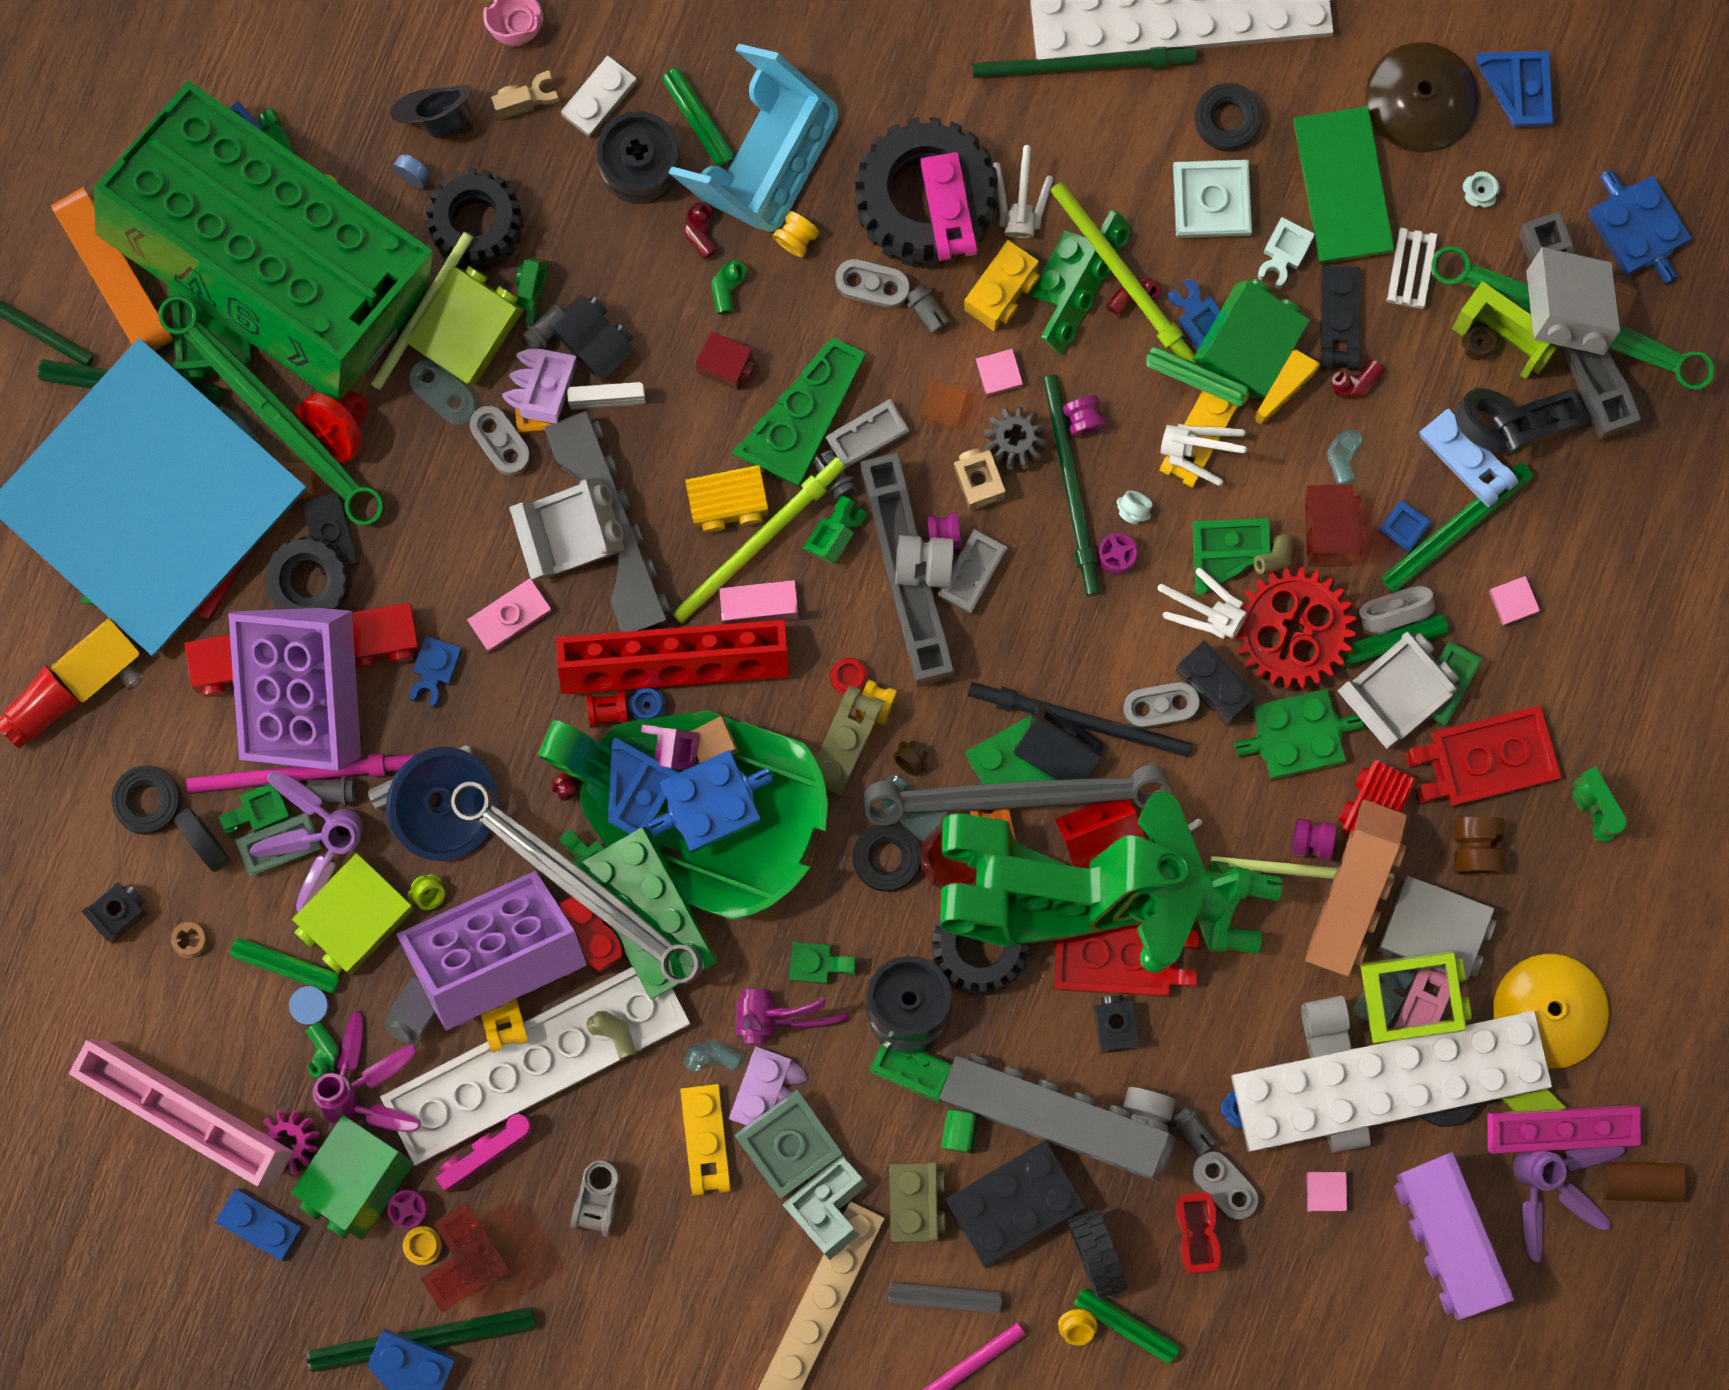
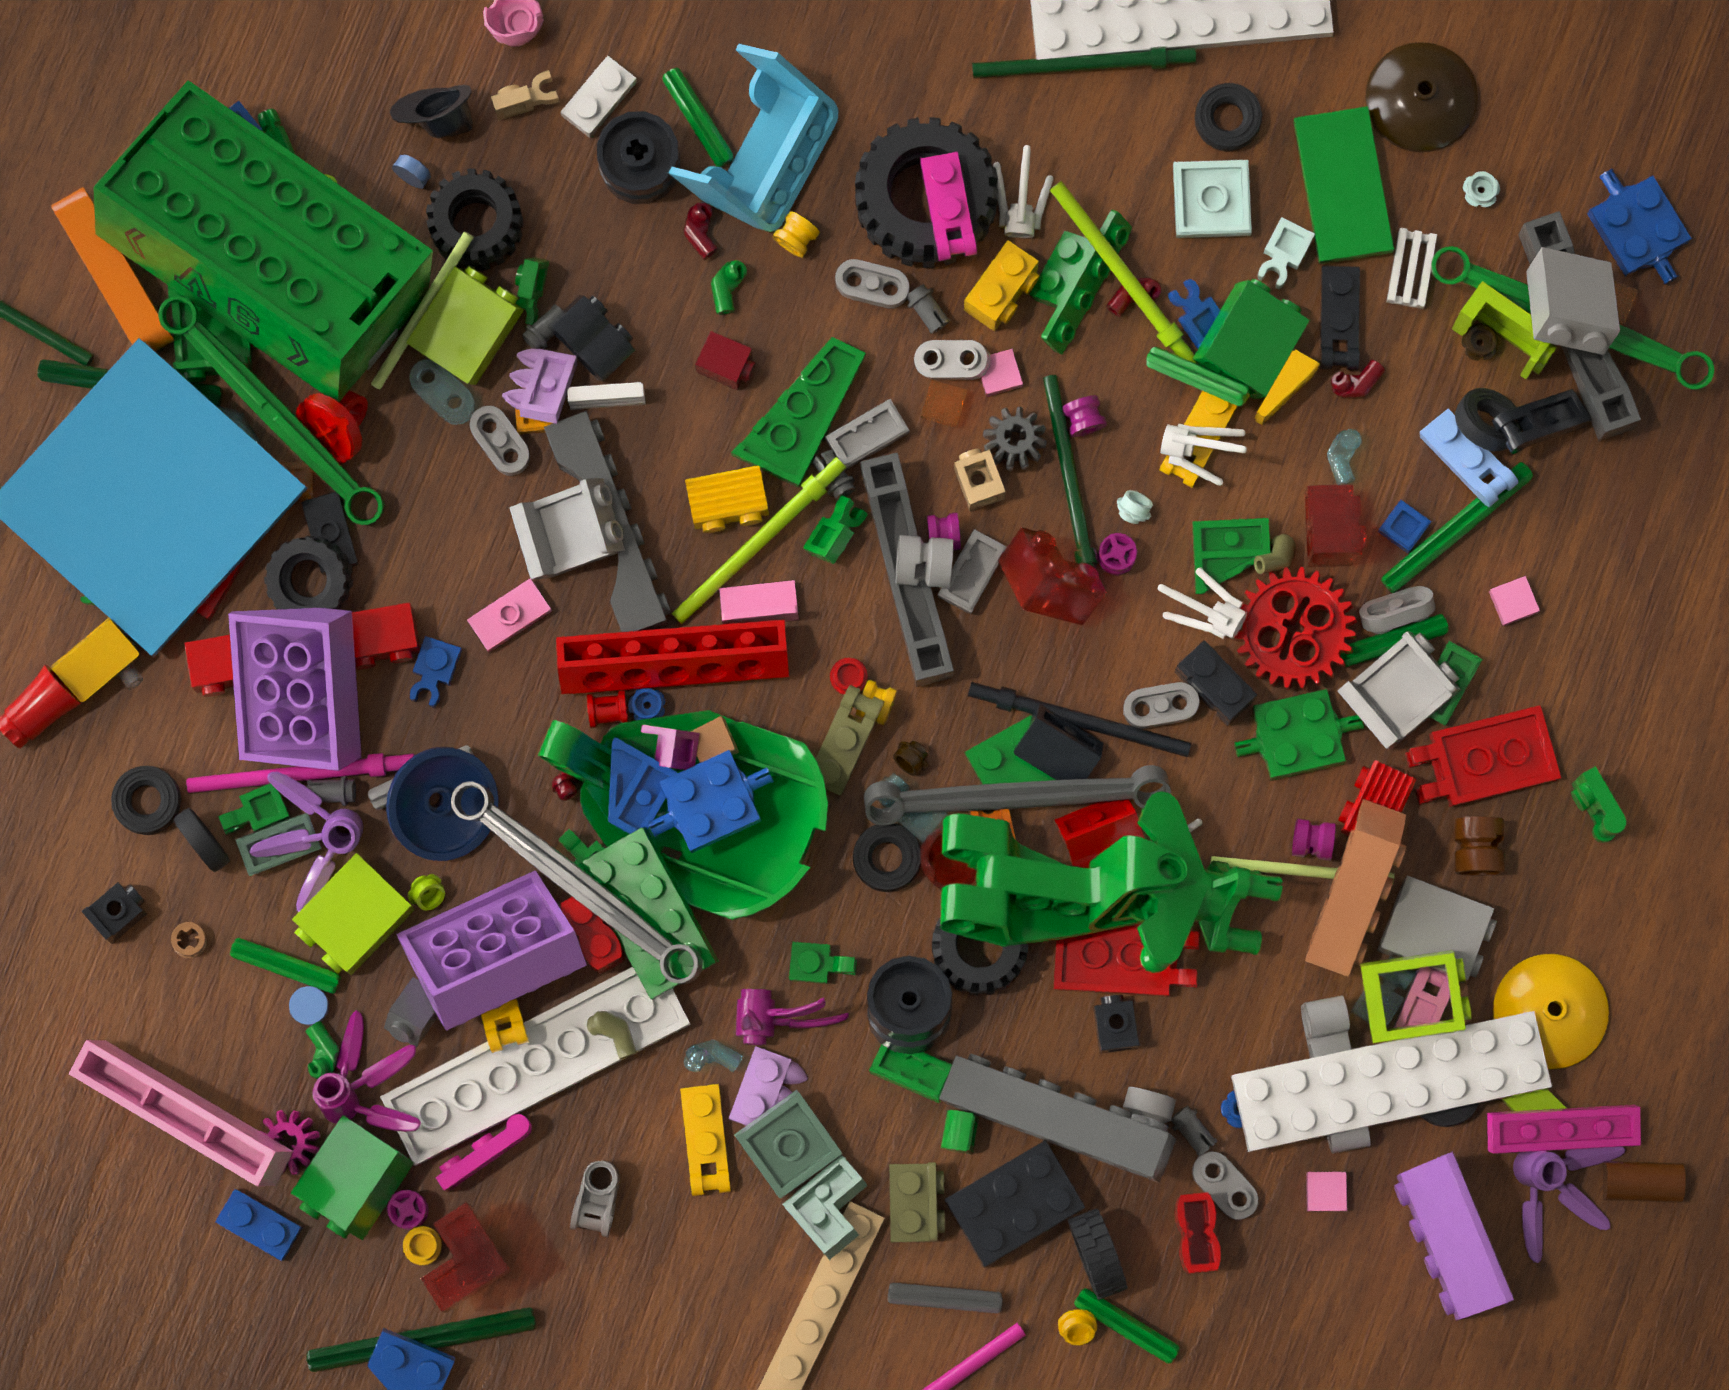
(950, 360): none -> plate
(1046, 581): none -> clear red brick
(1520, 85): blue wing -> none

